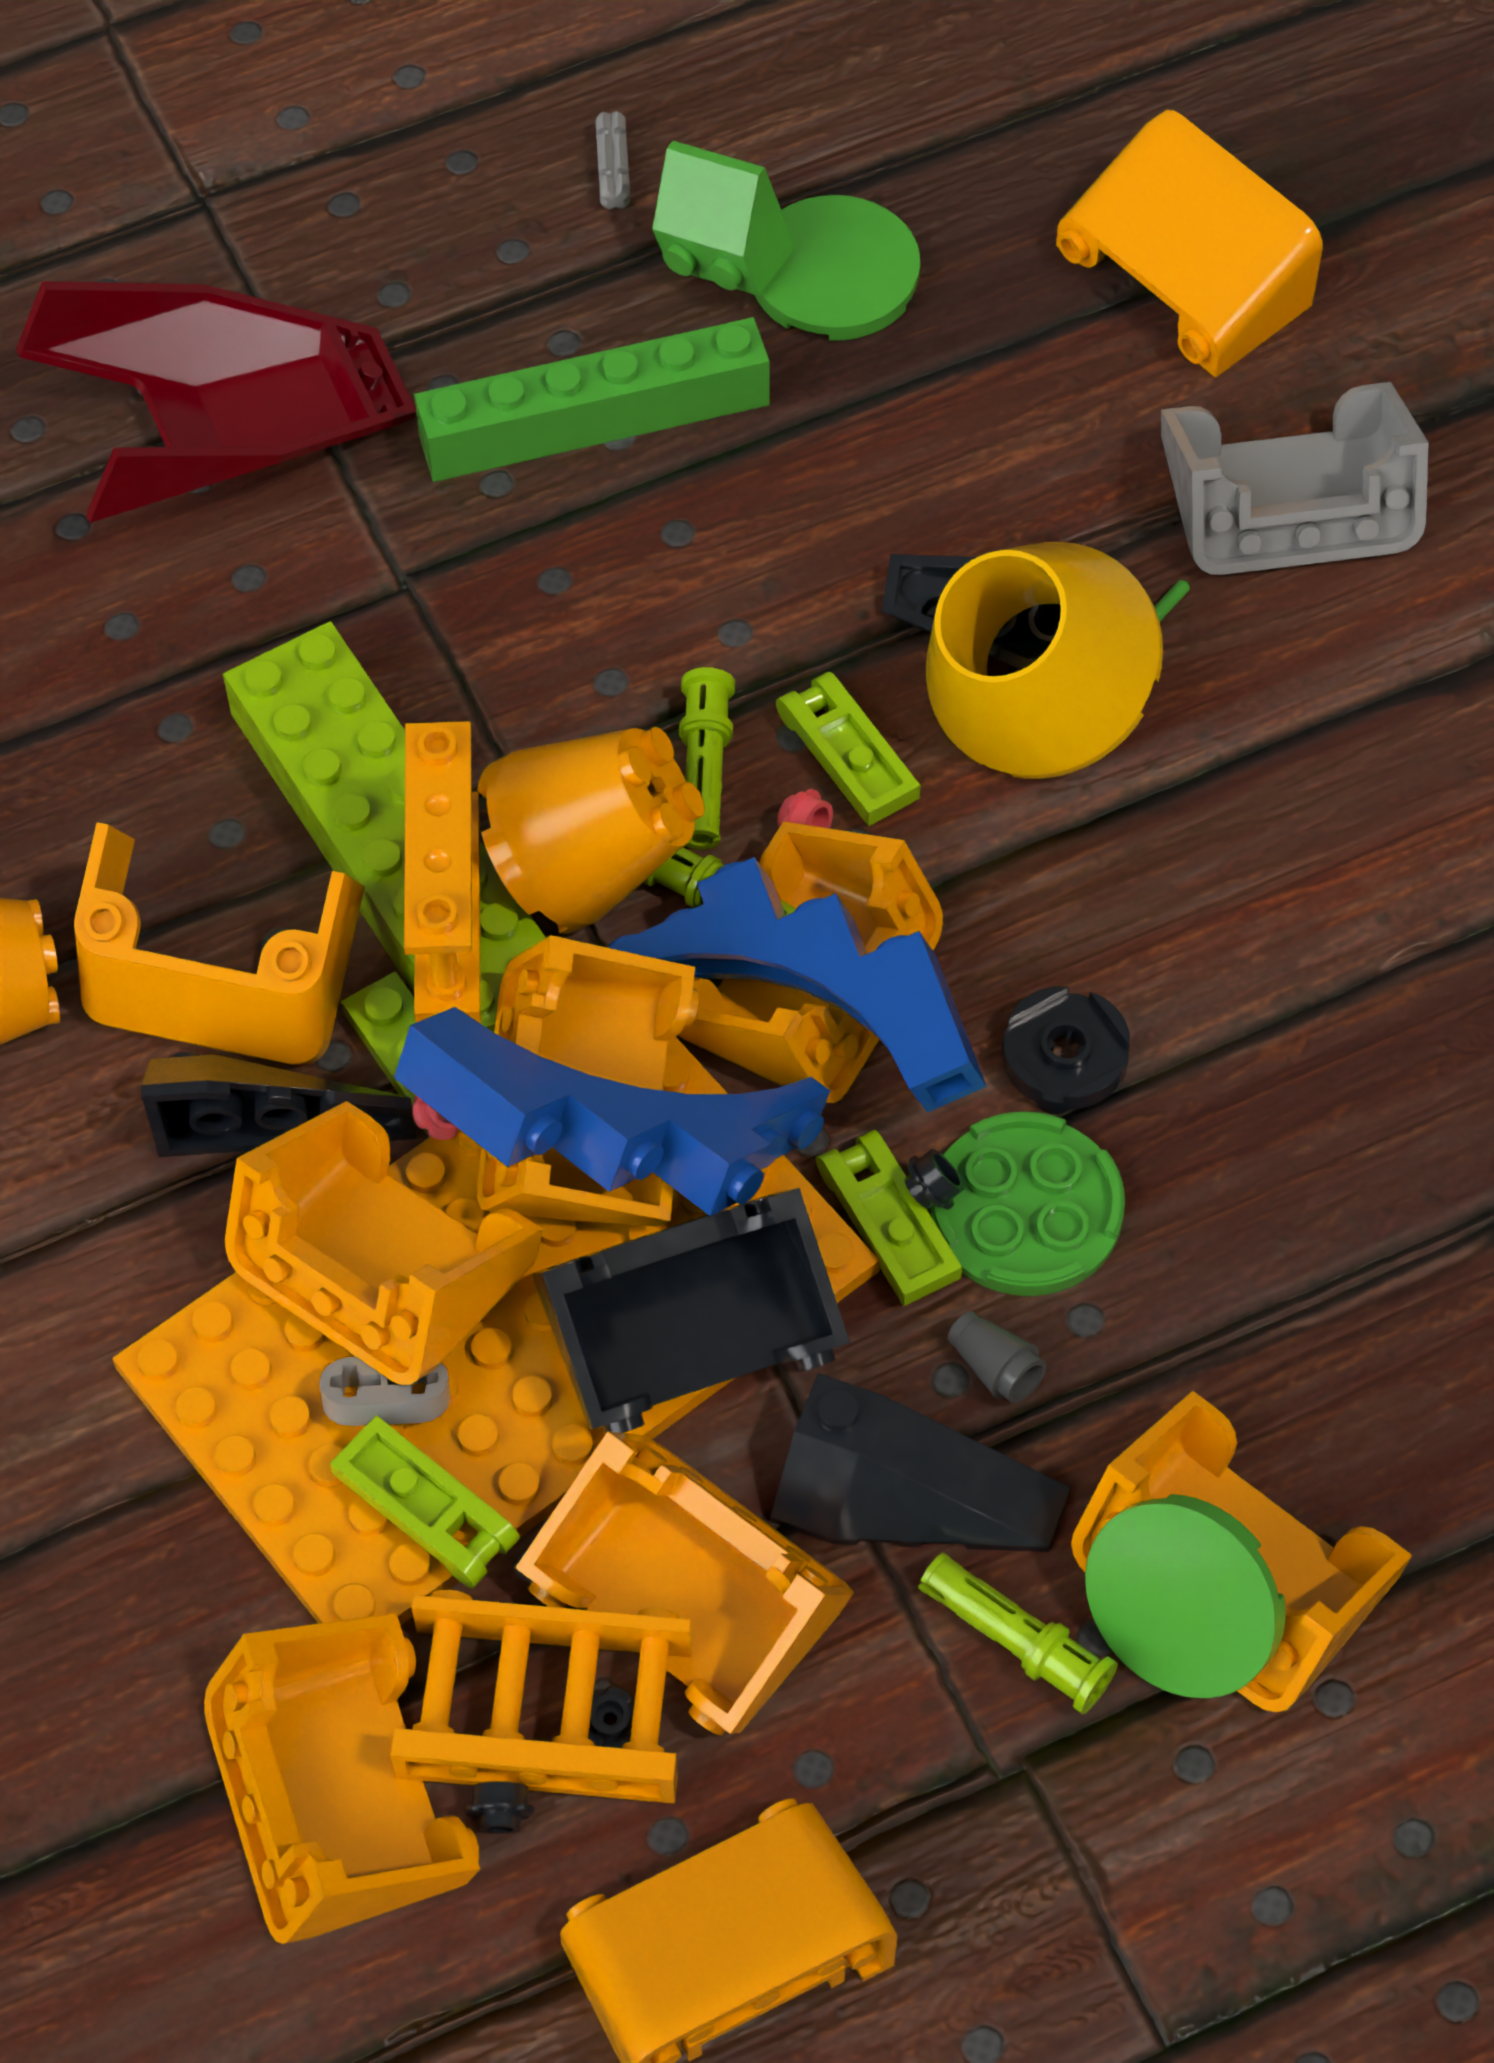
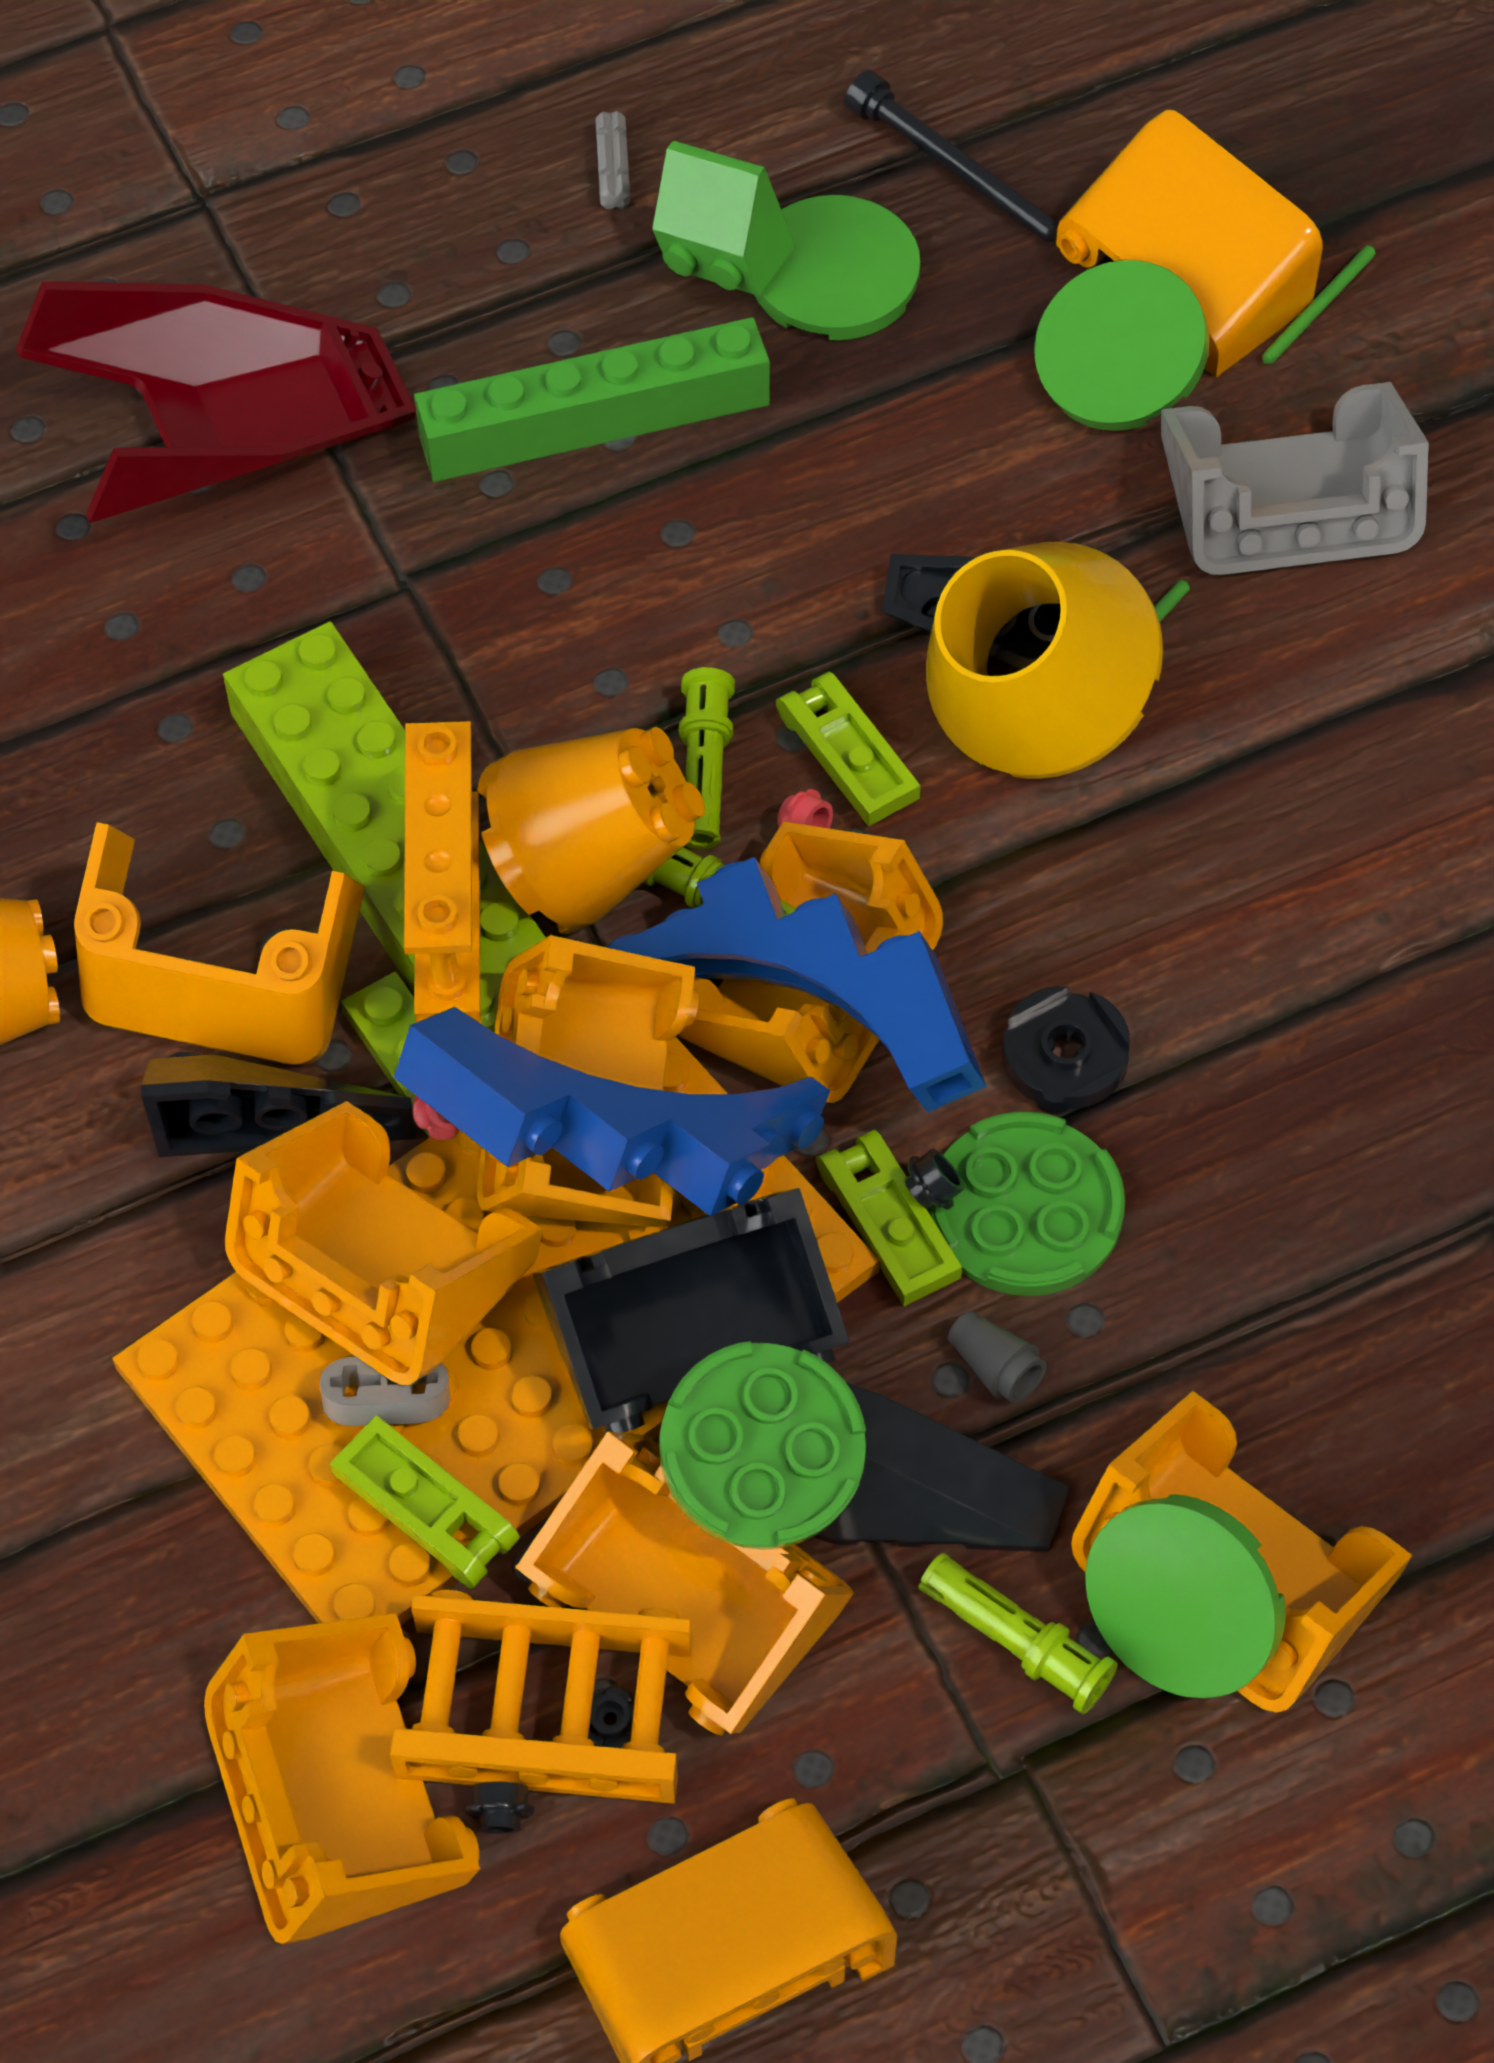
(762, 1445): none -> bright green tile
(871, 98): none -> black piece
(1121, 344): none -> bright green tile
(1312, 311): none -> bright green axle

